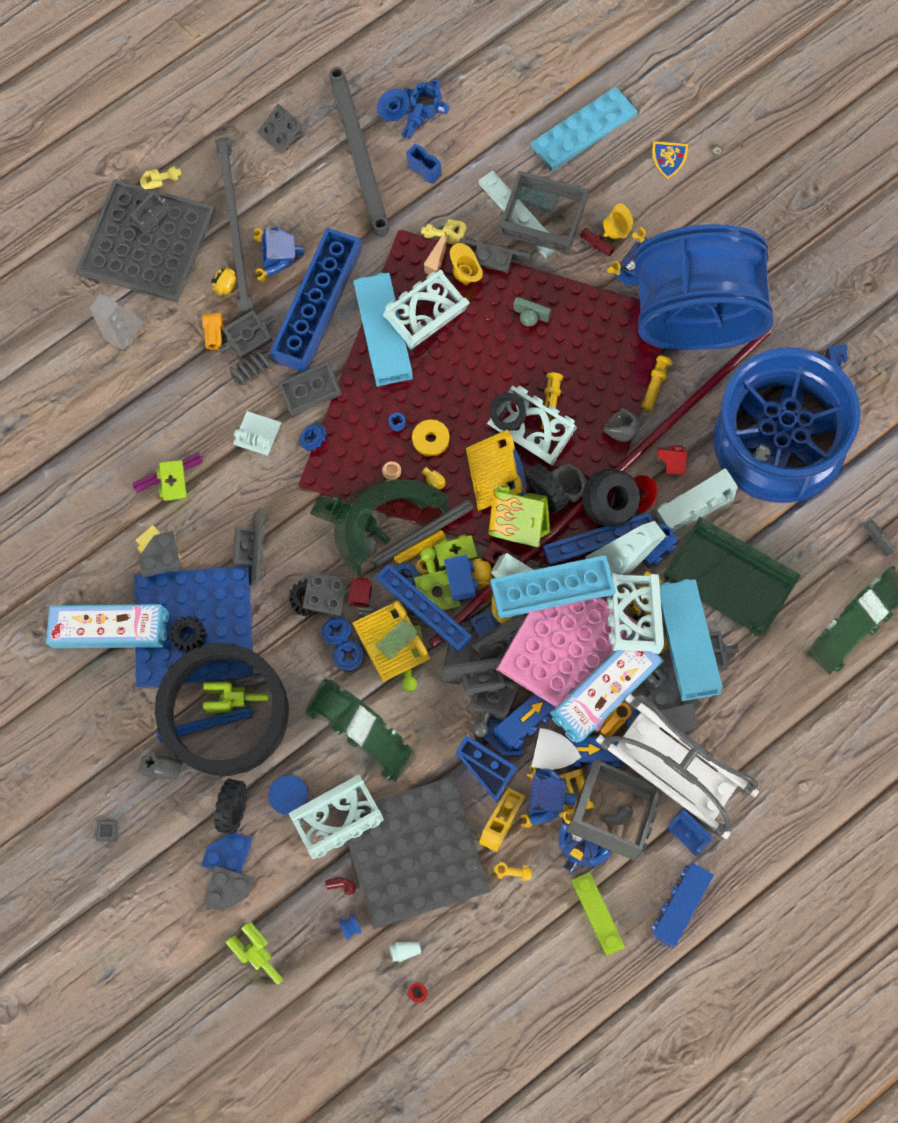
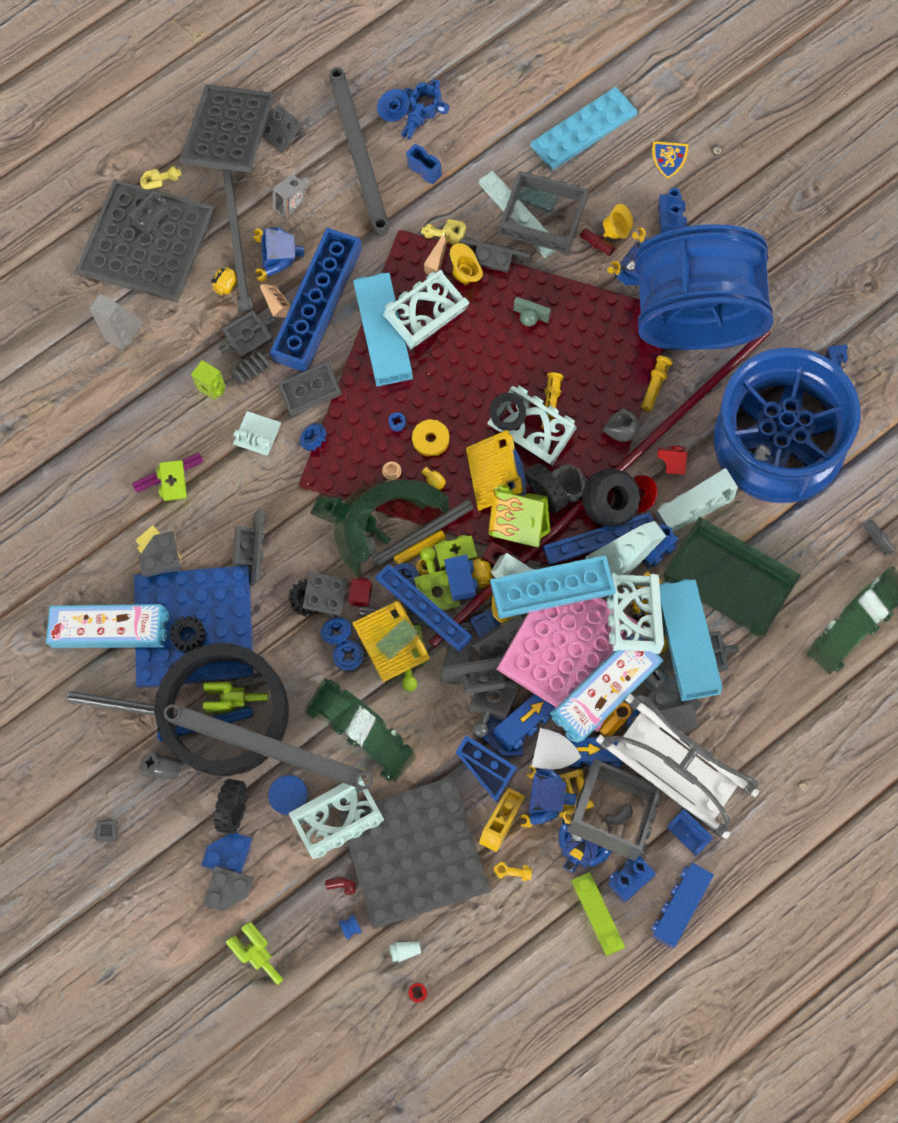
(111, 703): none -> dark grey axle
(208, 380): none -> lime brick
(212, 325): light orange piece -> none
(227, 128): none -> dark grey plate
(267, 746): none -> dark grey piece
(276, 301): none -> light nougat slope
(289, 195): none -> light grey torso
(631, 878): none -> blue brick
(671, 211): none -> blue brick

